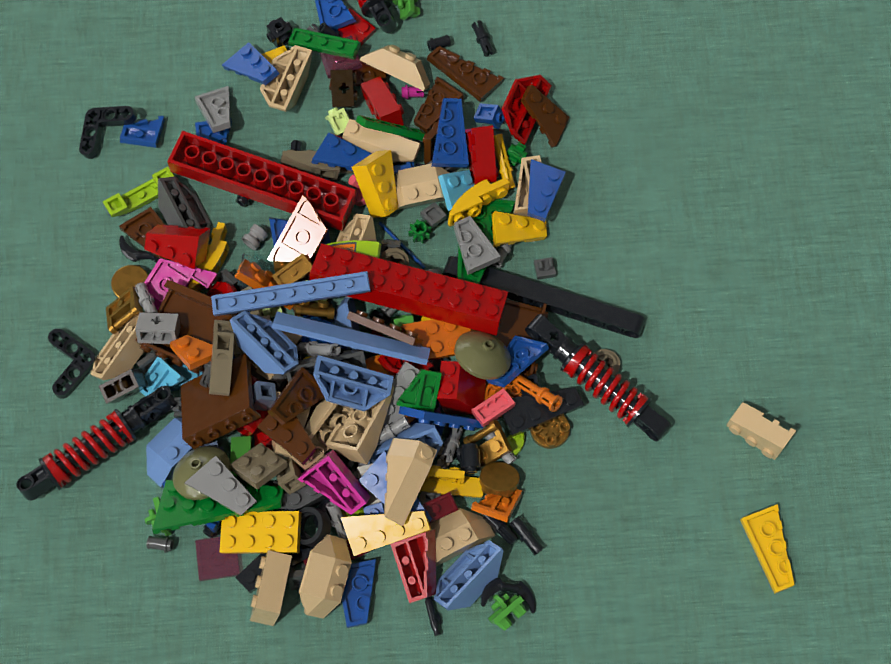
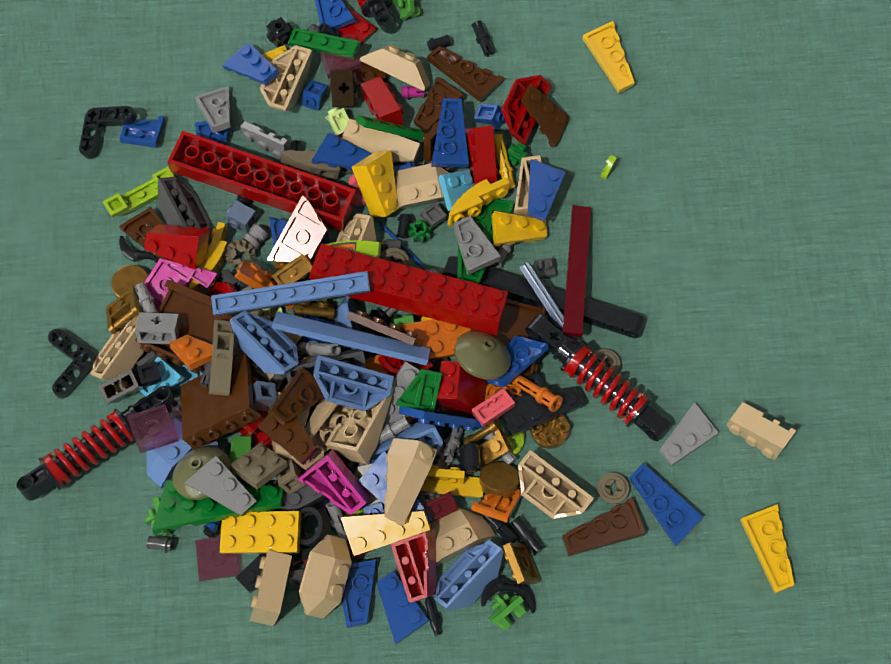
(149, 374): none -> black tile
(152, 428): none -> clear pink tile
(241, 216): none -> sand blue brick
(241, 245): none -> dark tan gear
(264, 142): none -> light grey wing
(313, 94): none -> blue bracket
(402, 616): none -> blue wing
(404, 224): none -> black pin
(521, 563): none -> pearl gold plate
(545, 297): none -> sand blue axle
(550, 489): none -> tan wedge
(576, 271): none -> dark red tile
(607, 481): none -> dark tan gear
(607, 529): none -> reddish brown wing
(610, 56): none -> yellow wing
(611, 161): none -> lime tile
(666, 505): none -> blue wing
(688, 436): none -> light grey wing

